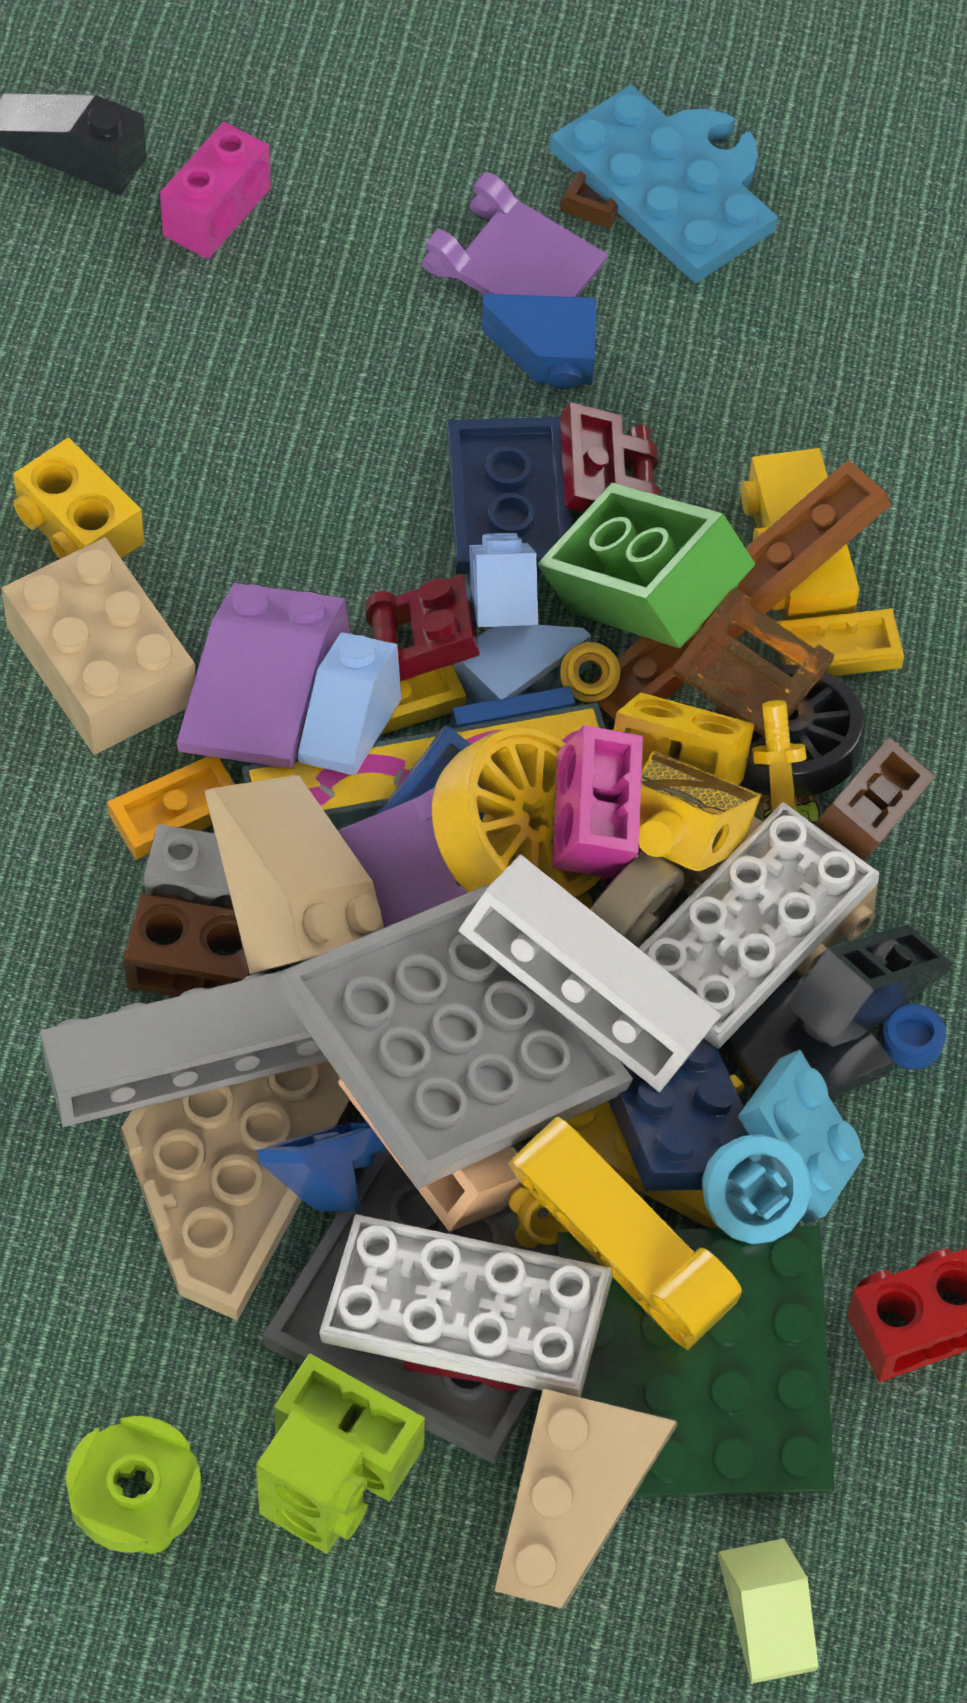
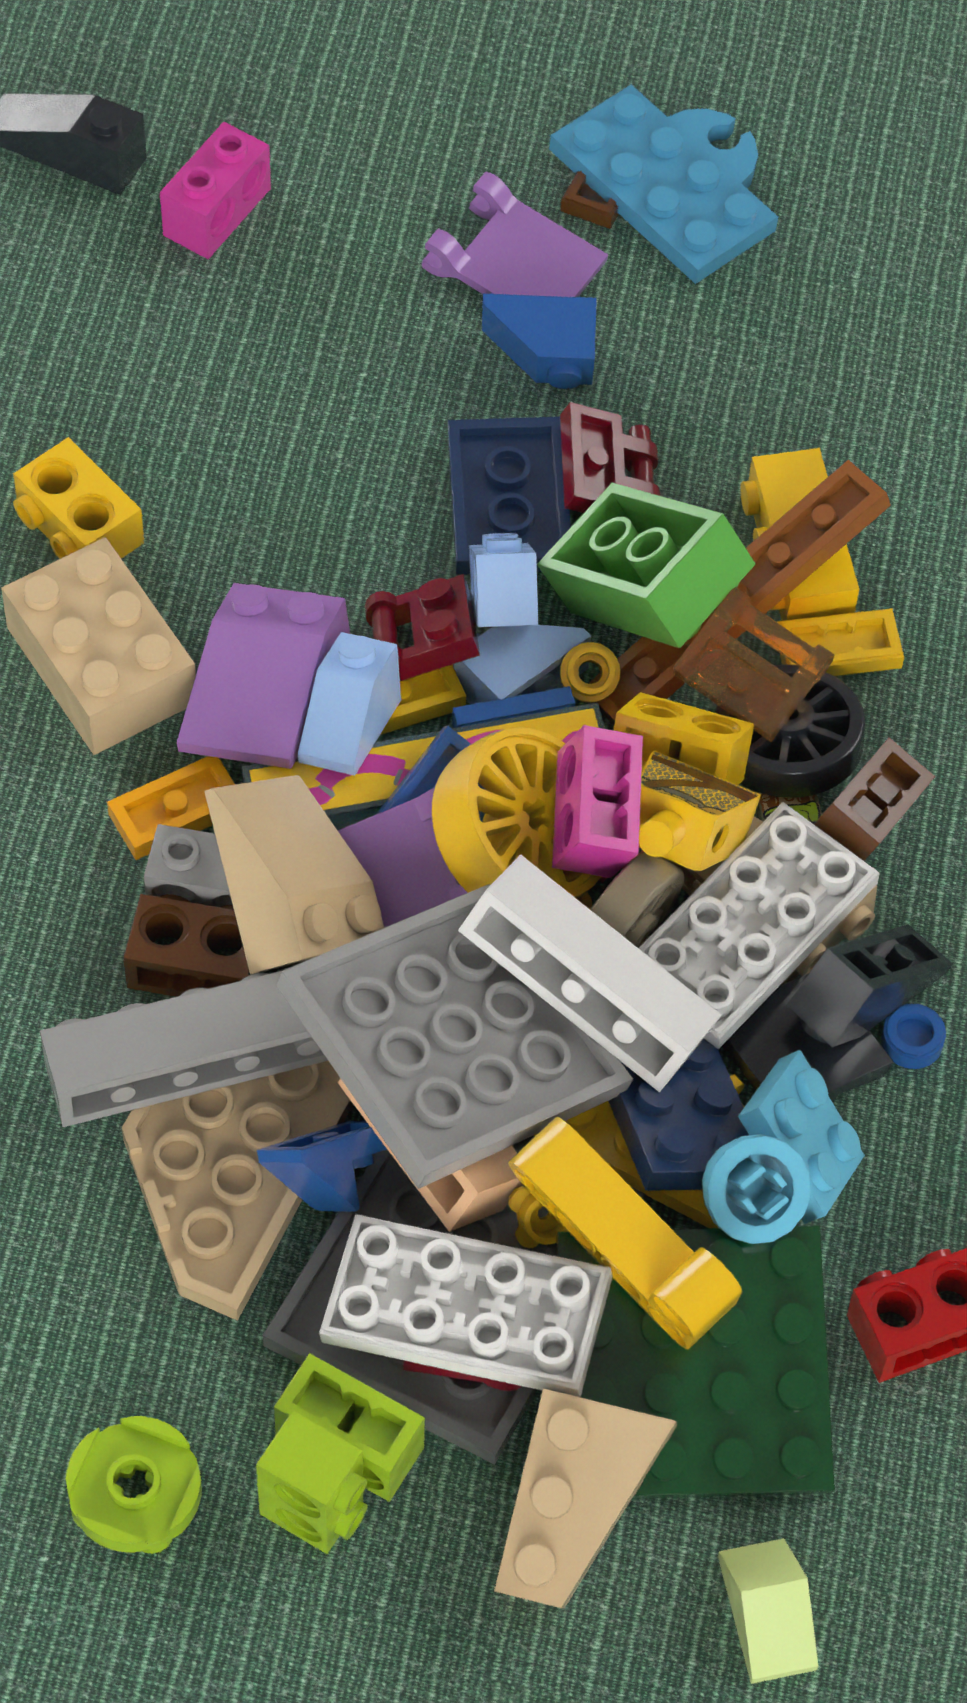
(779, 753): yellow piece -> none

